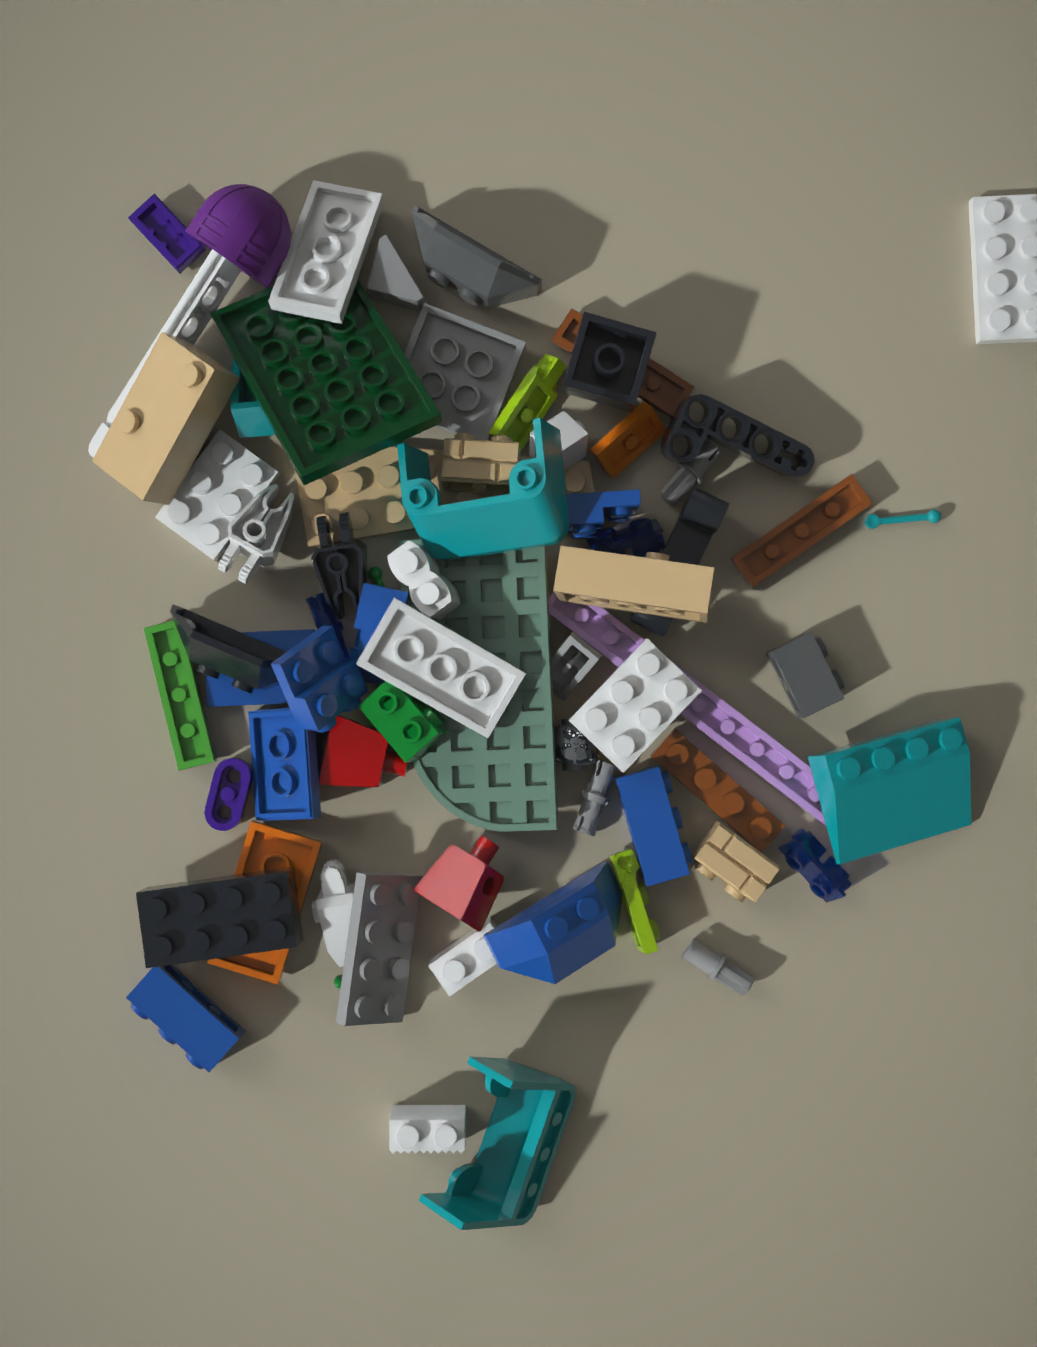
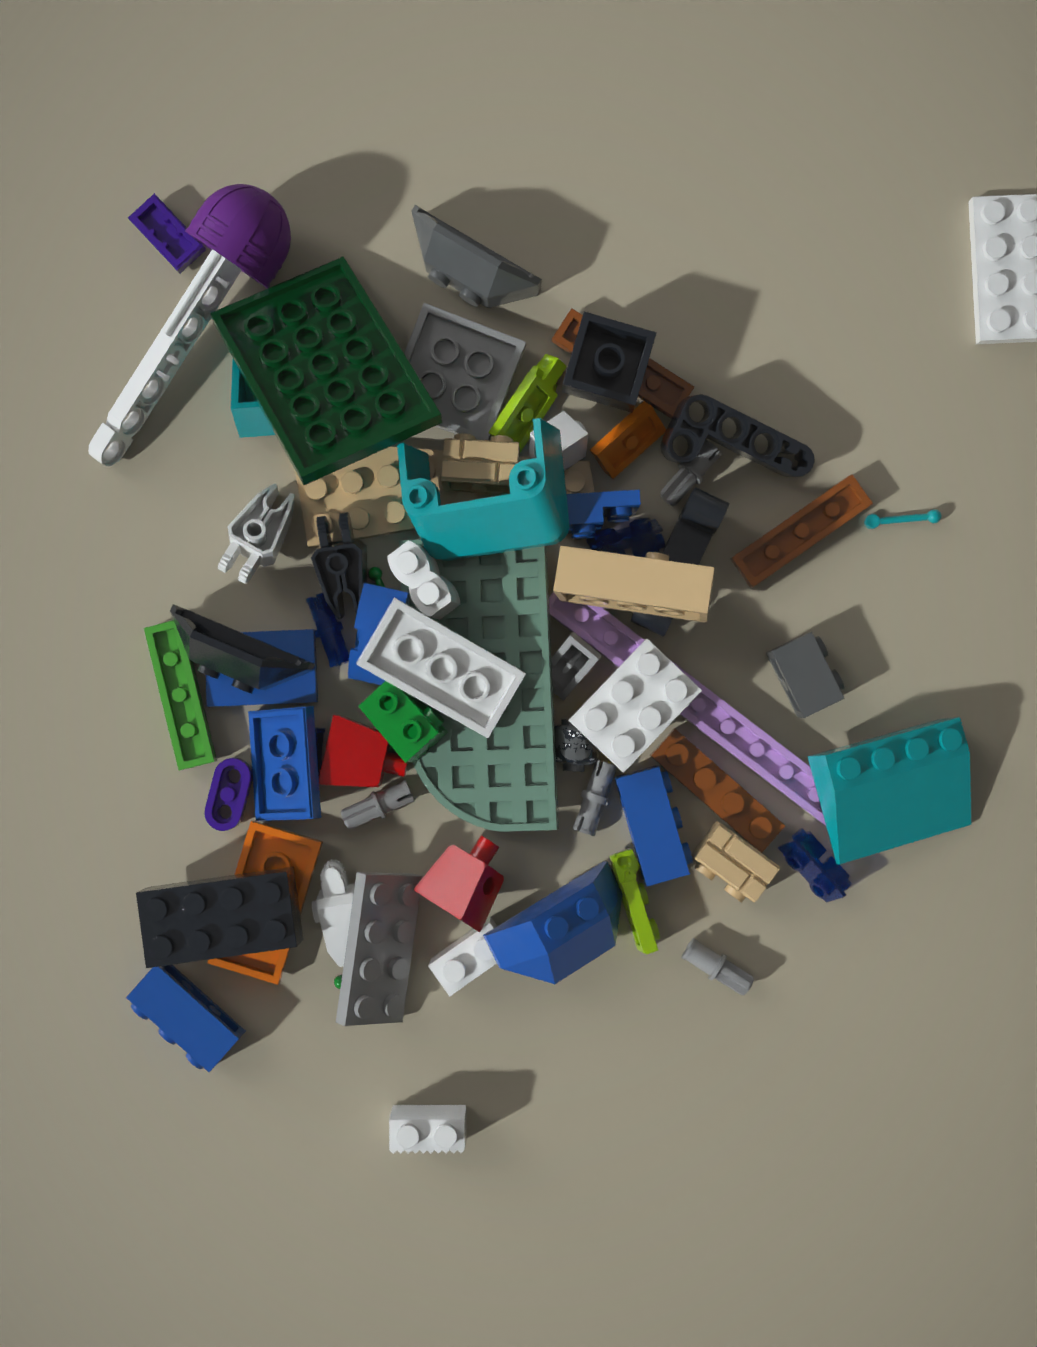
(165, 419): tan brick -> none
(215, 493): white plate -> none
(319, 680): blue plate -> none
(327, 252): white plate -> none
(377, 805): none -> light grey axle
(391, 280): light grey slope -> none
(515, 1150): teal windscreen -> none

